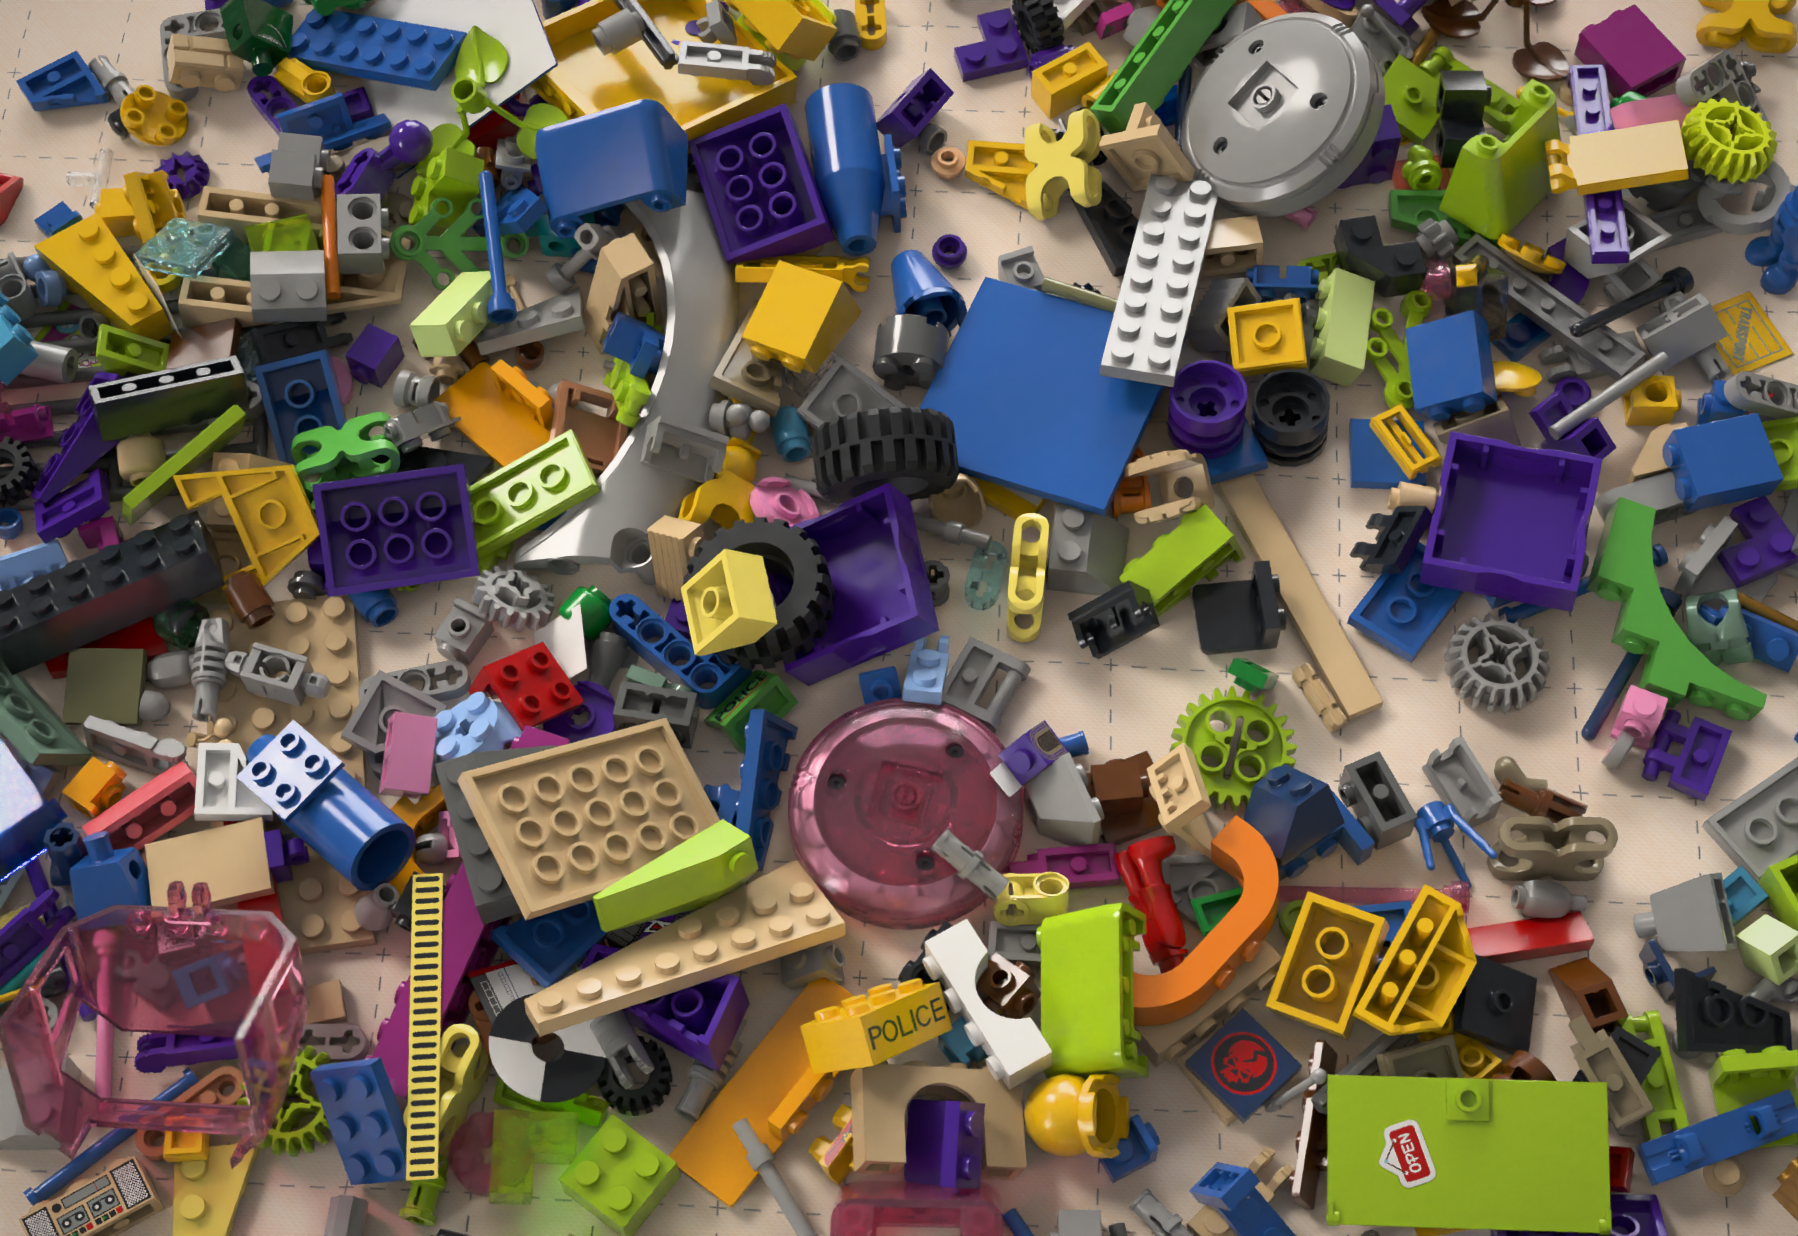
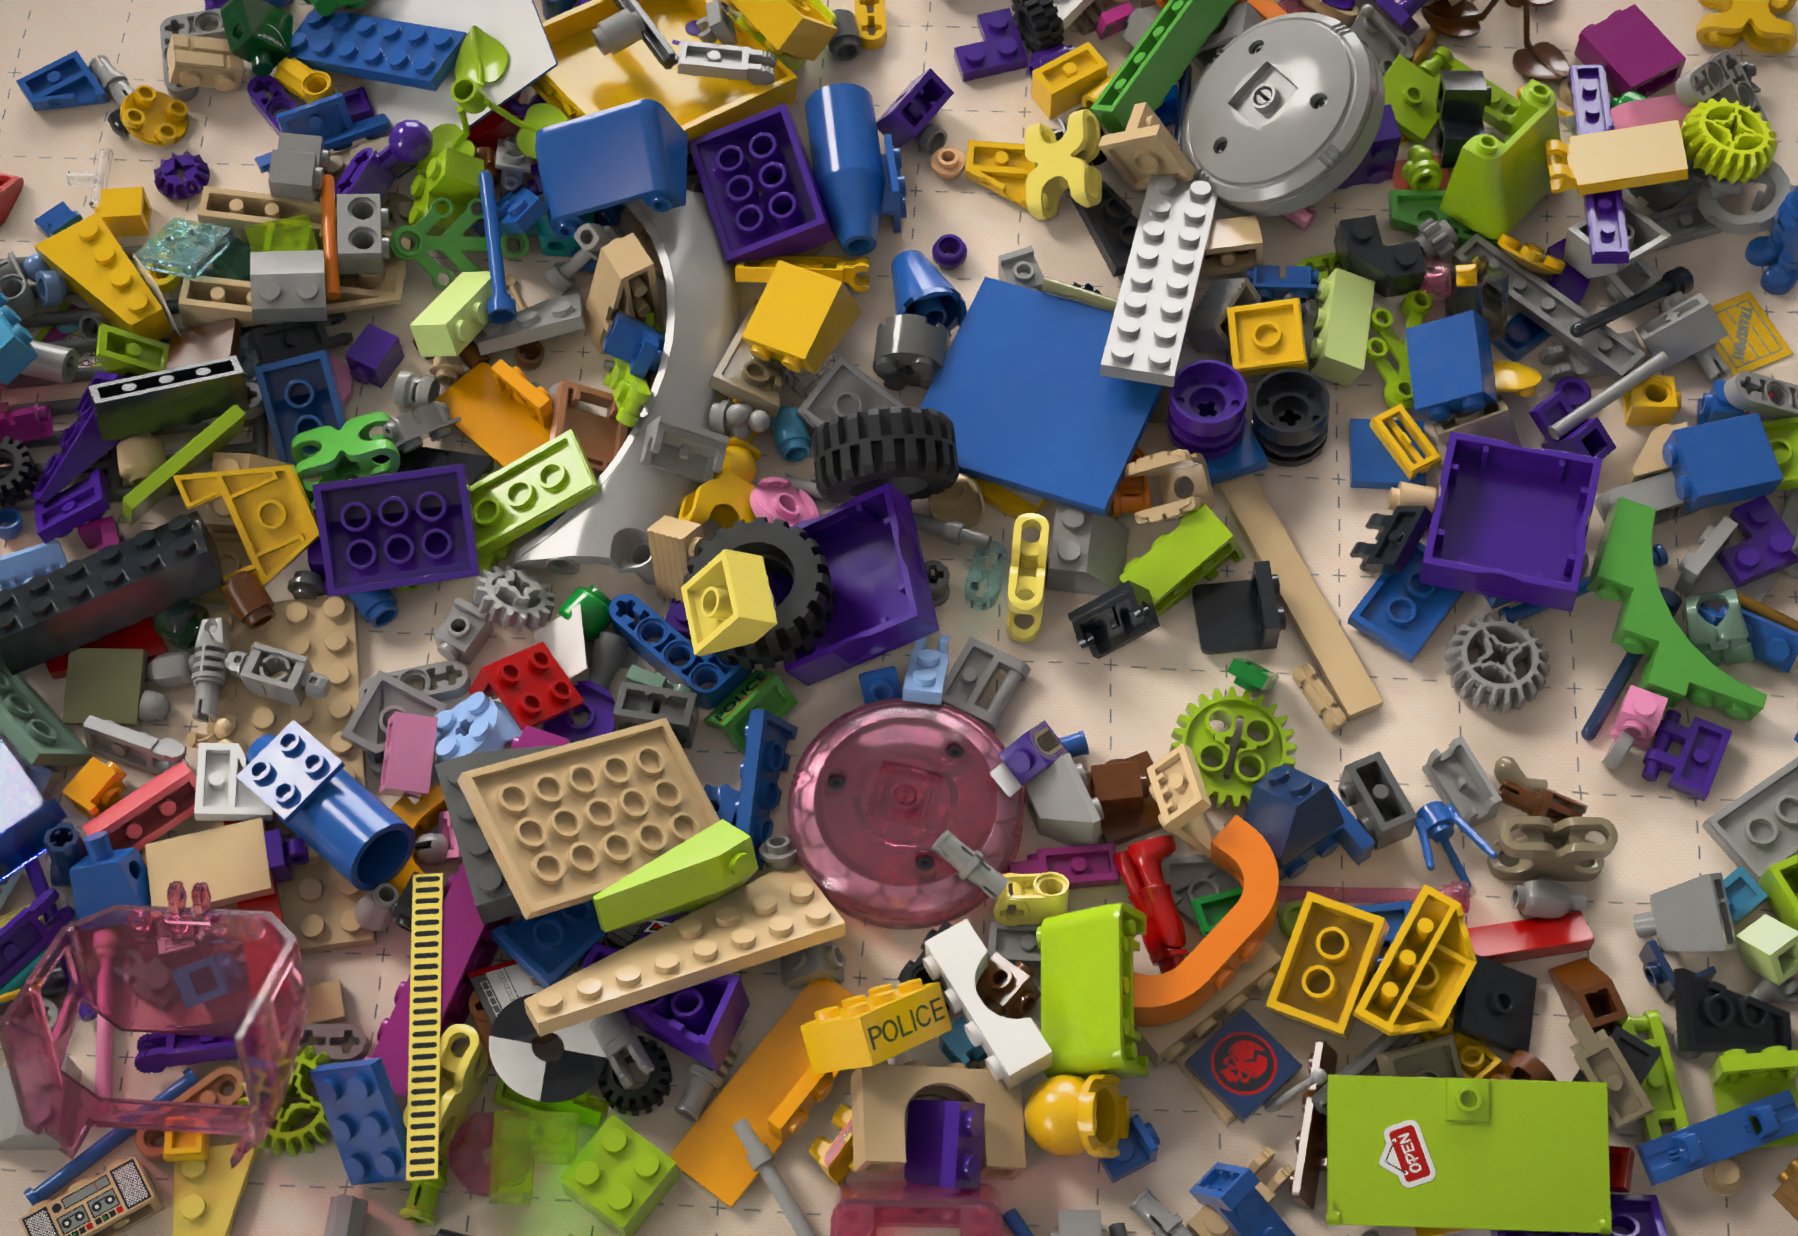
(151, 202): yellow slope -> none
(778, 852): none -> light grey plate

